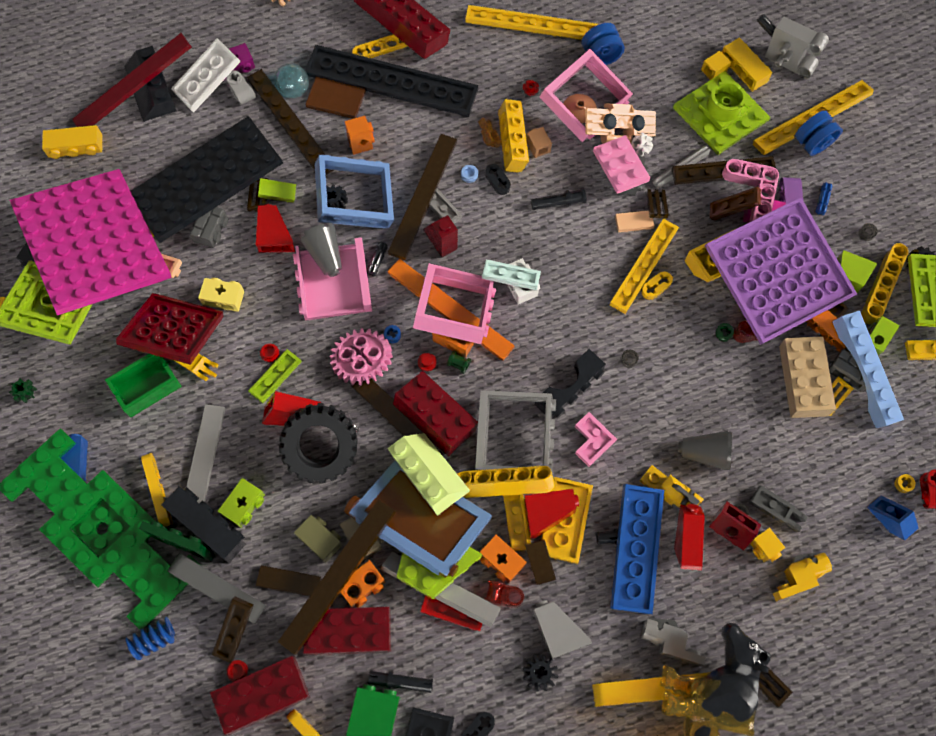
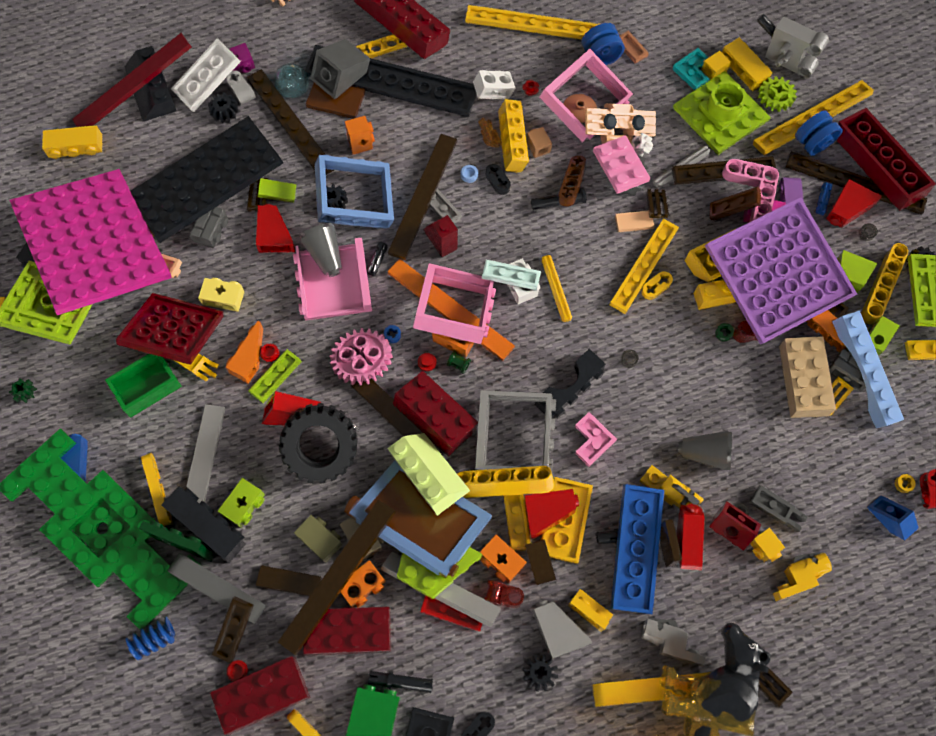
(223, 107): none -> black gear
(247, 357): none -> orange slope
(338, 67): none -> dark grey slope
(494, 84): none -> white brick
(556, 288): none -> yellow axle
(572, 180): none -> reddish brown beam
(590, 610): none -> yellow bracket
(633, 48): none -> nougat tile
(669, 544): none -> dark brown tile
(689, 69): none -> teal plate
(713, 294): none -> yellow brick
(777, 94): none -> lime gear
(840, 177): none -> dark brown tile
(852, 203): none -> red slope
(884, 159): none -> dark red brick

